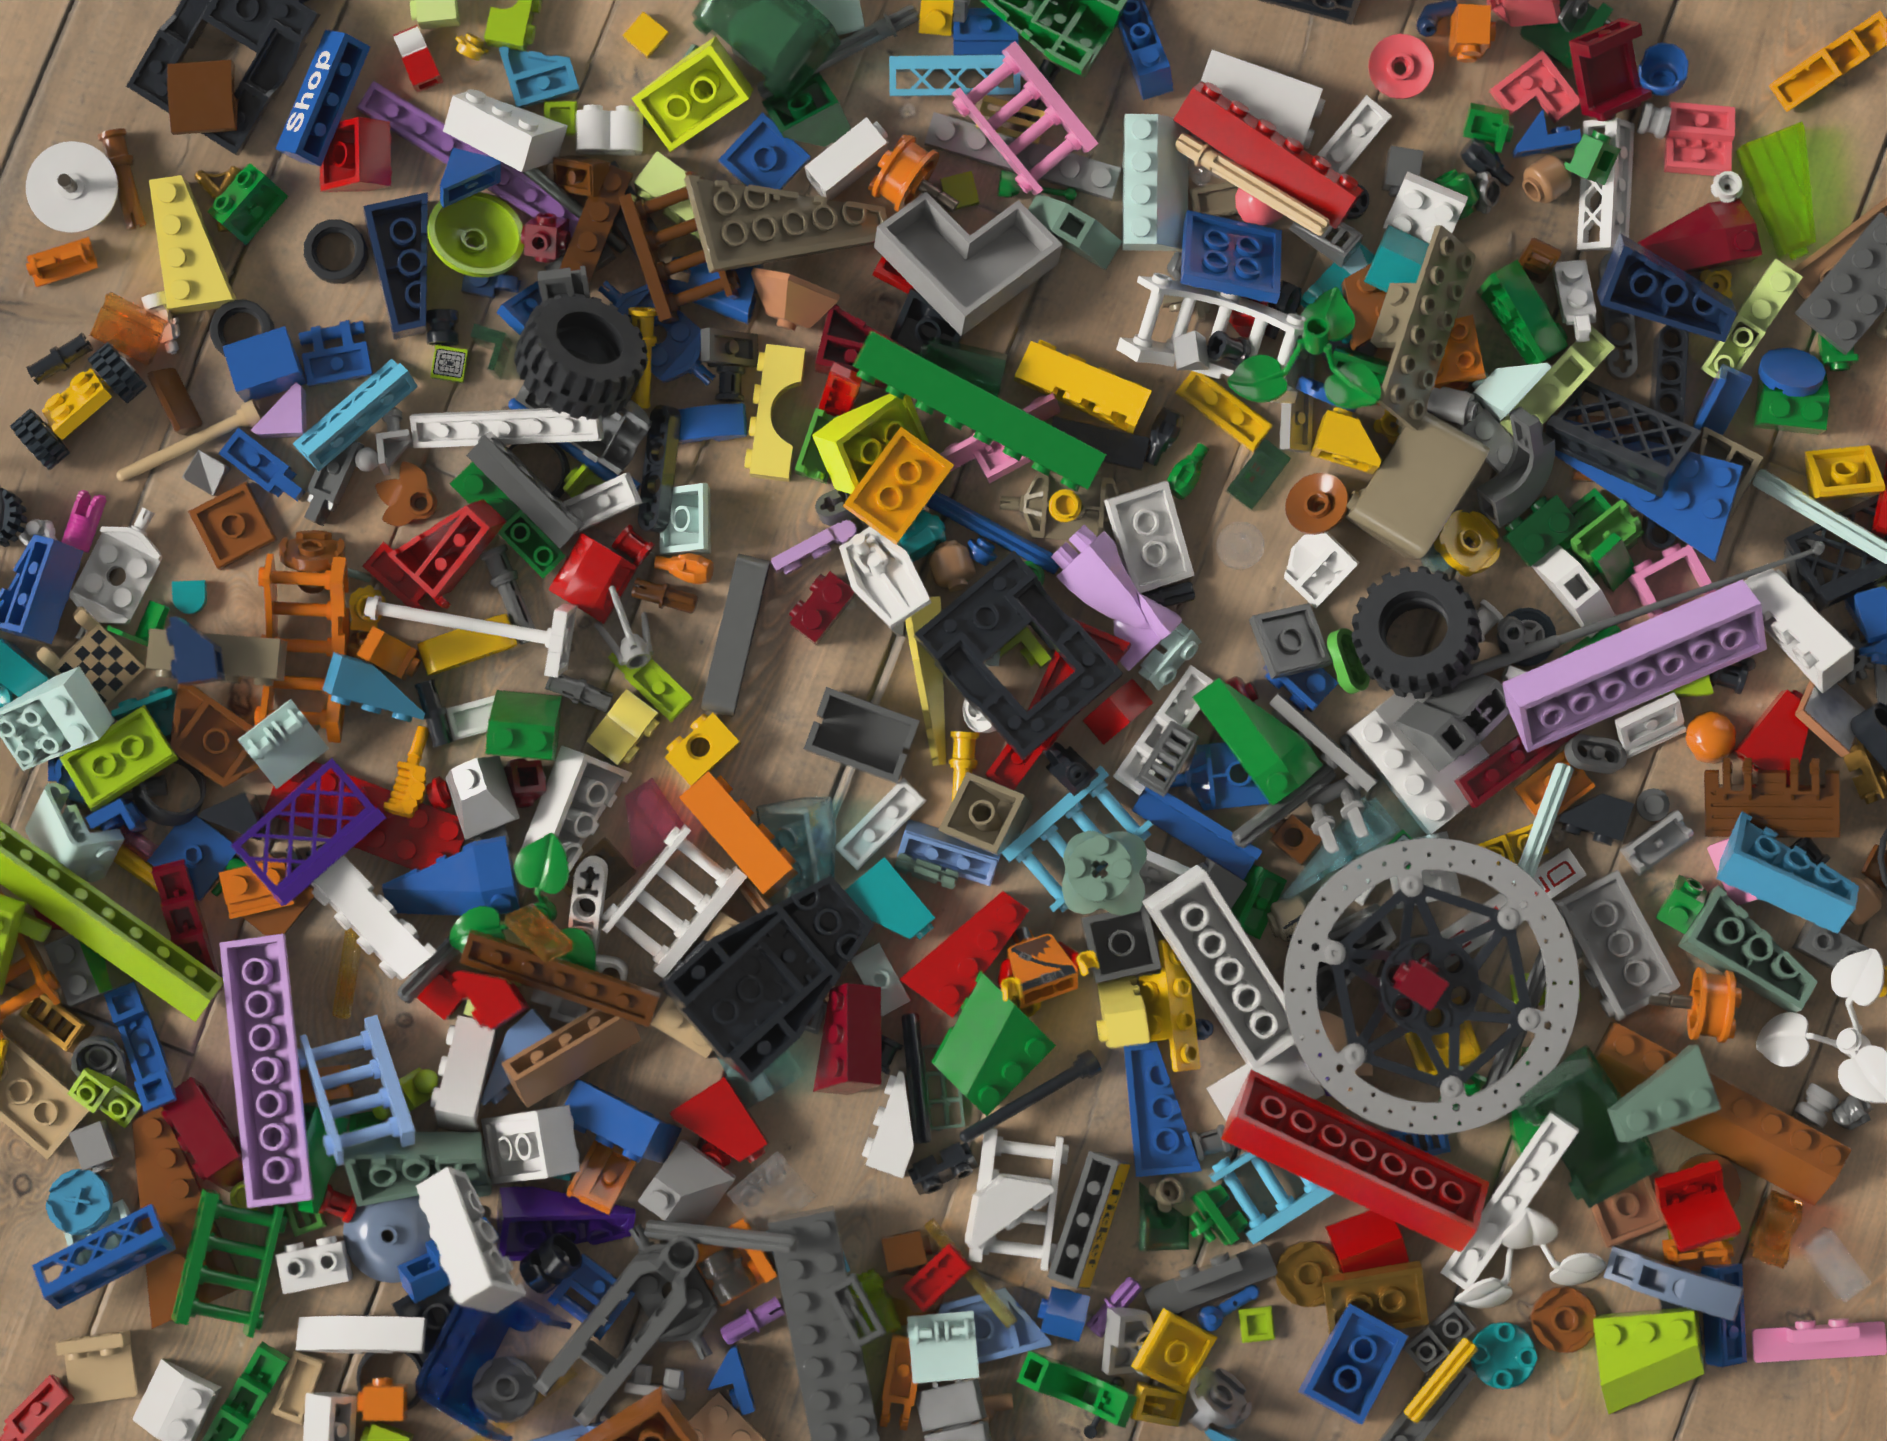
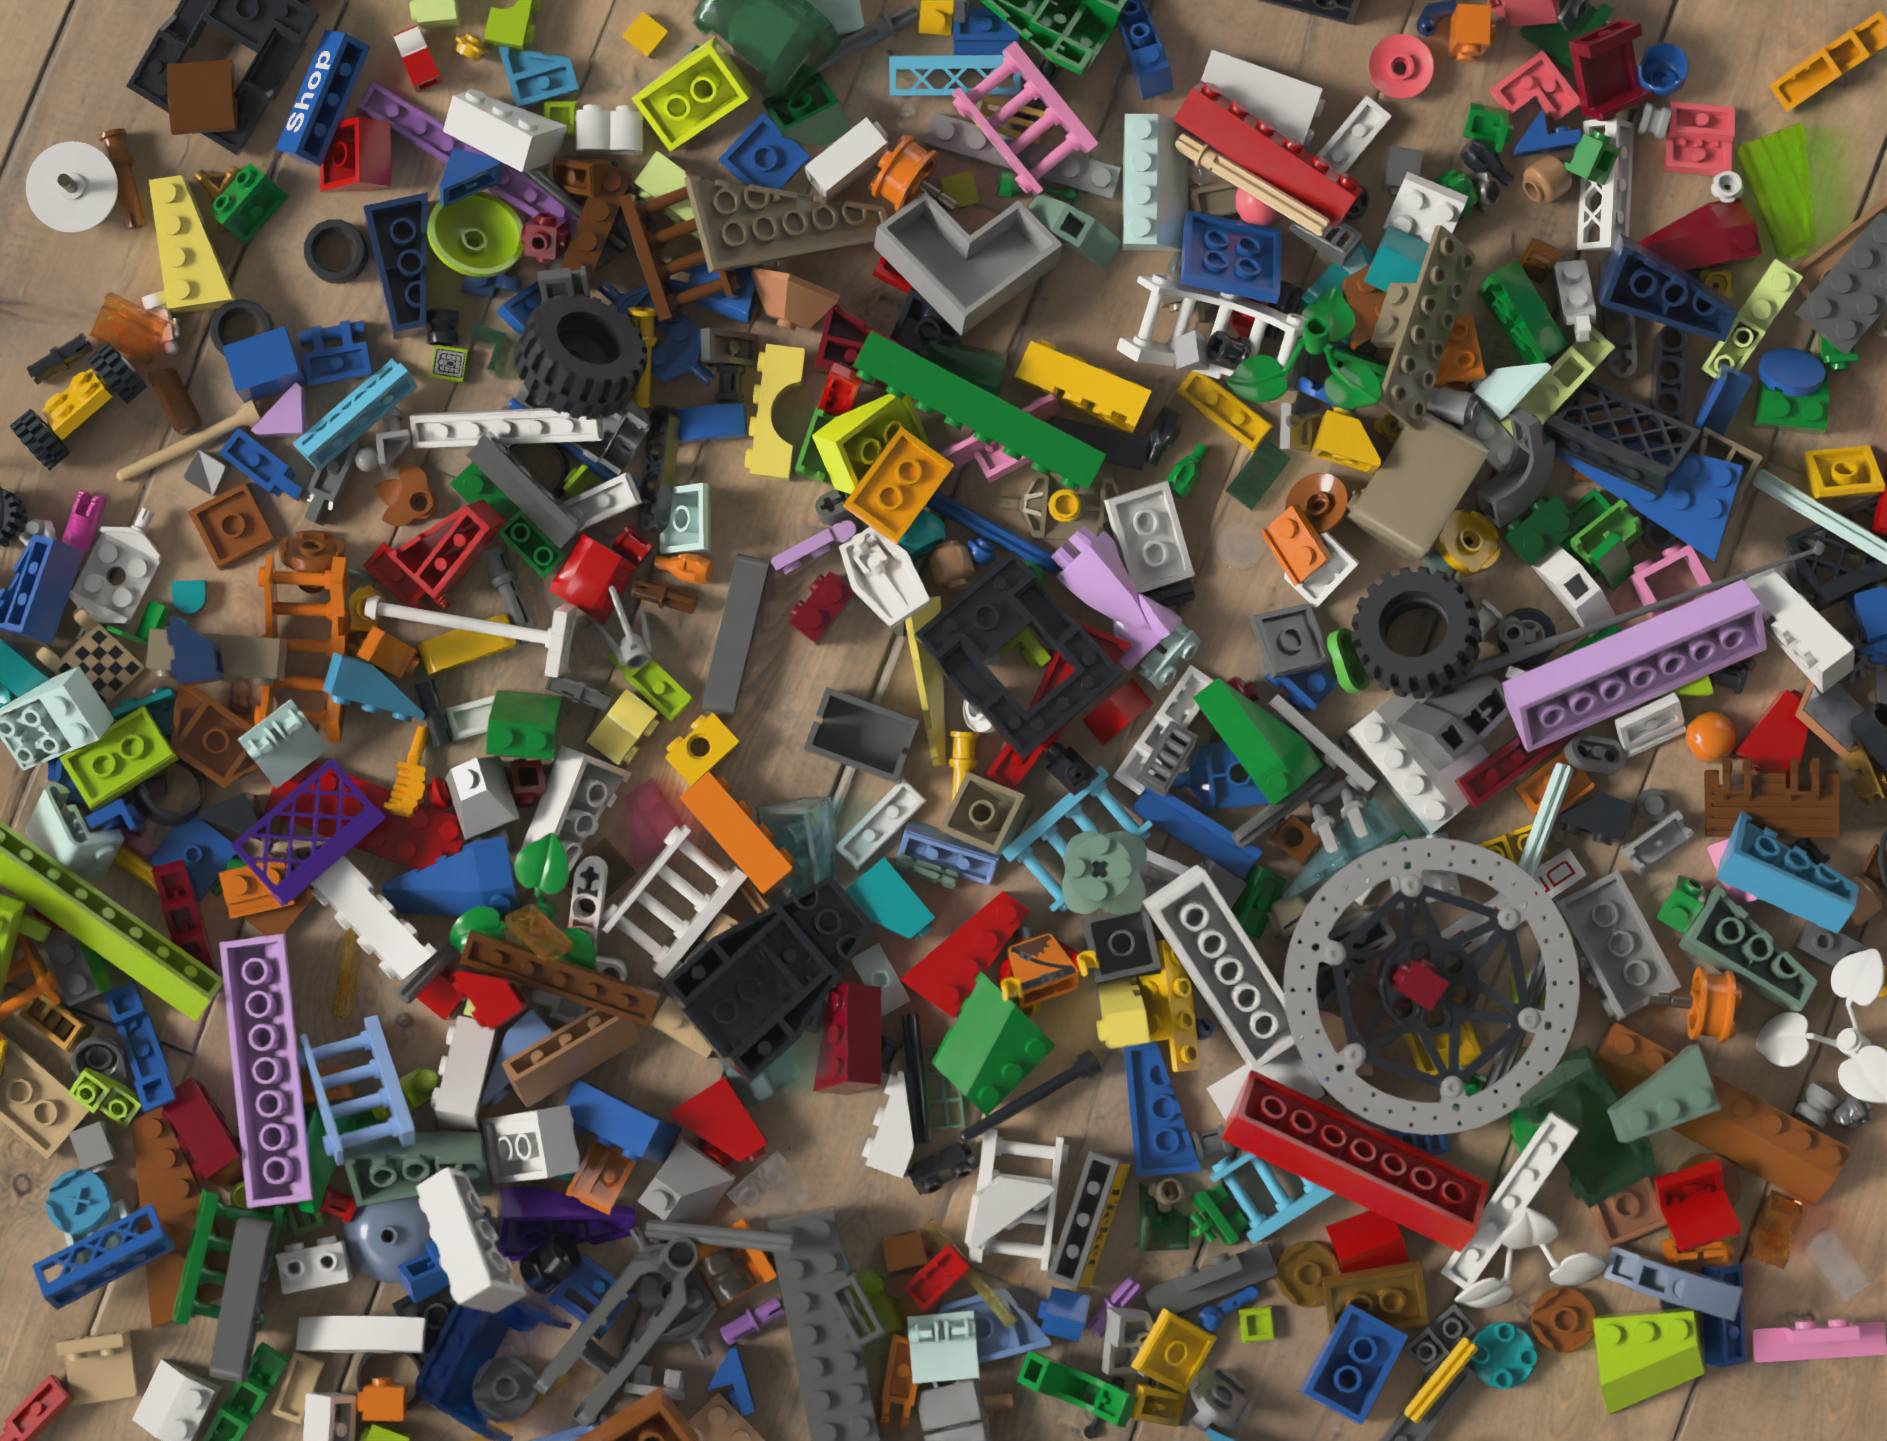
(62, 262): orange hinge -> none
(242, 1299): none -> dark grey beam
(1294, 420): none -> dark grey hinge
(1296, 544): none -> orange plate

